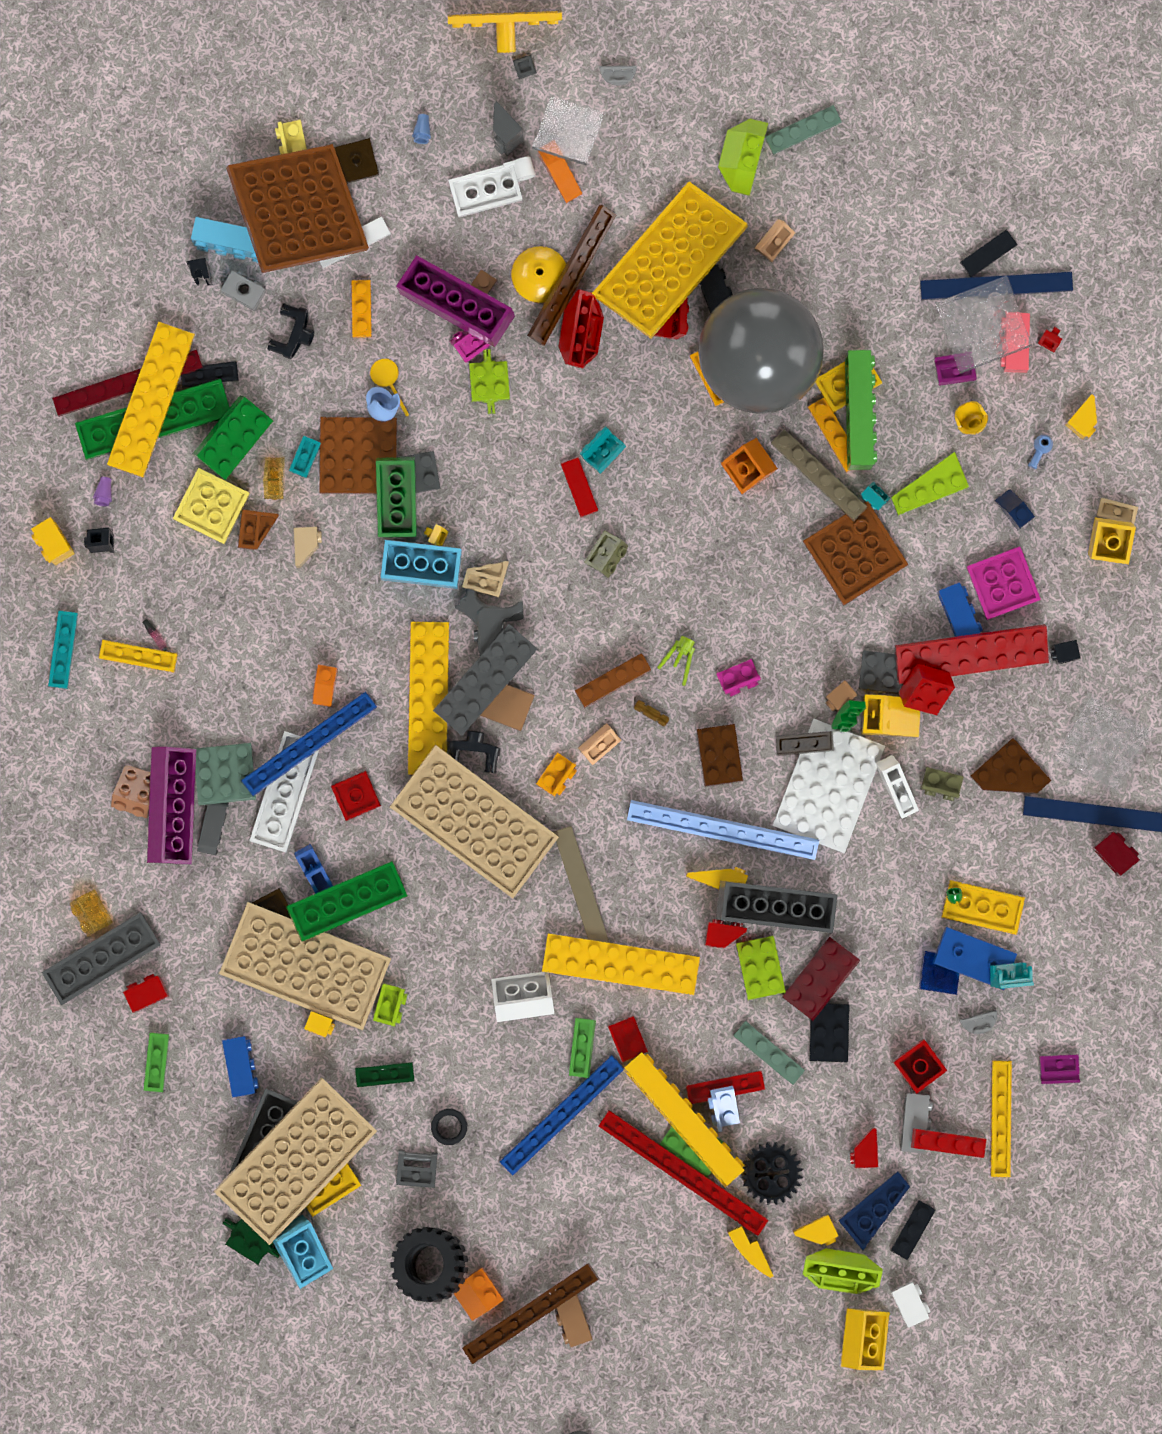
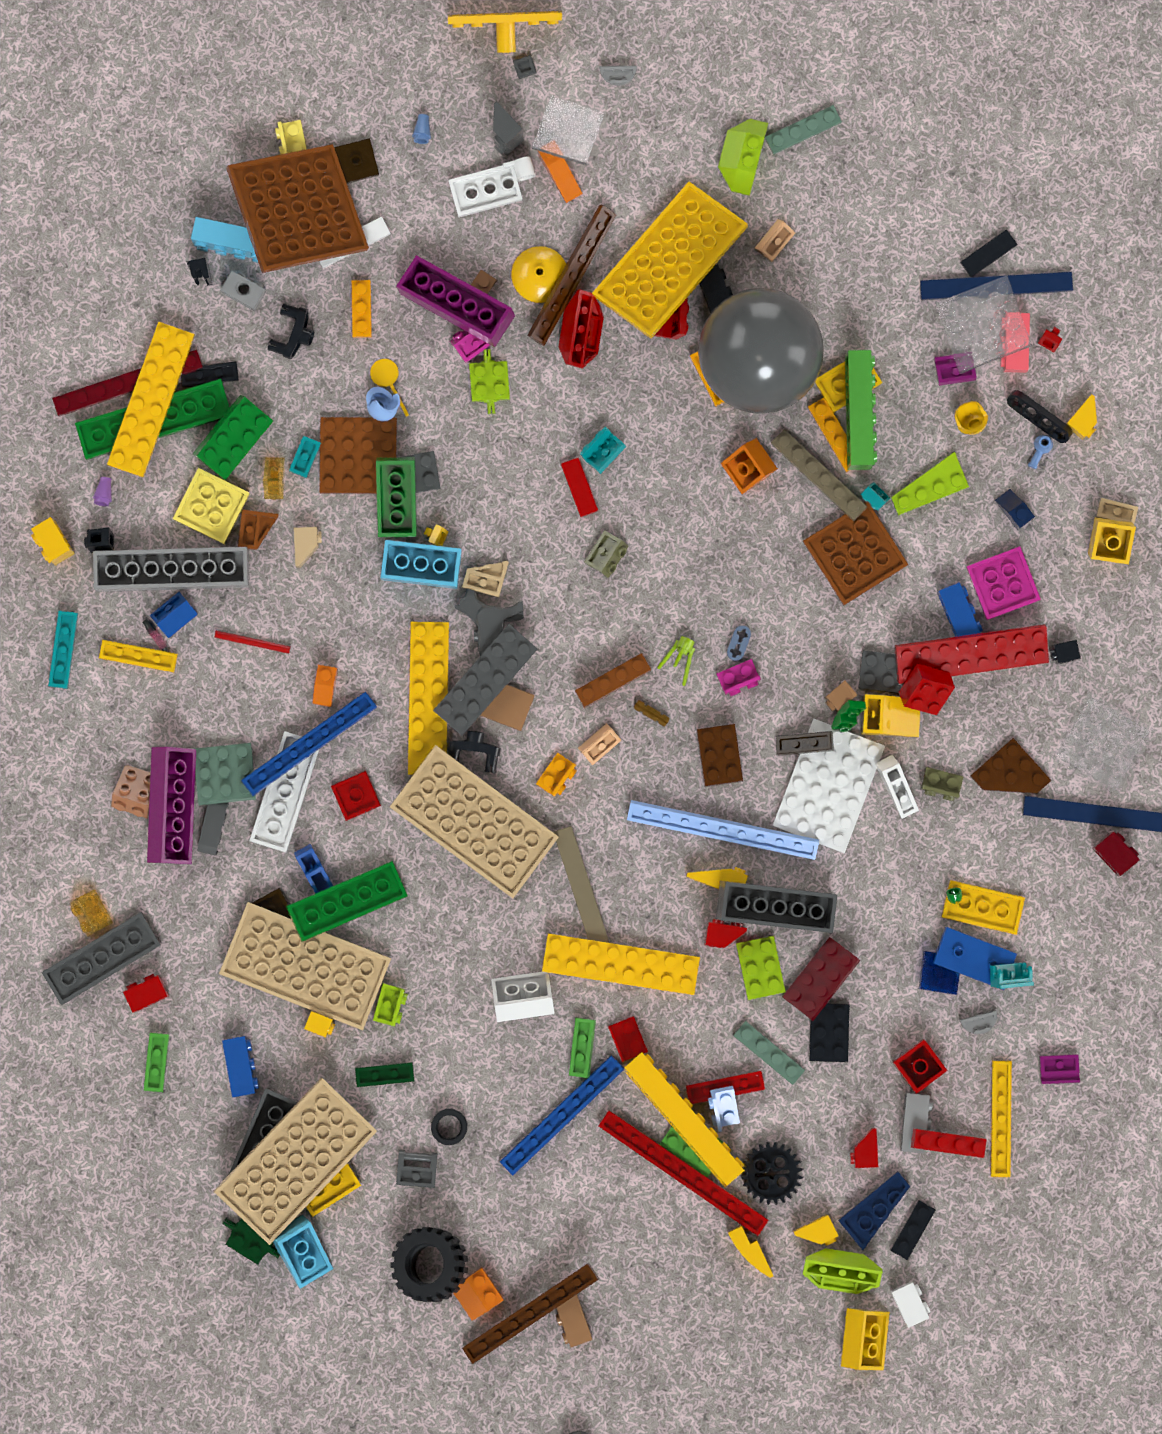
(171, 569): none -> light grey brick
(173, 614): none -> blue panel
(252, 642): none -> red bar
(743, 645): none -> sand blue beam
(1041, 413): none -> black beam

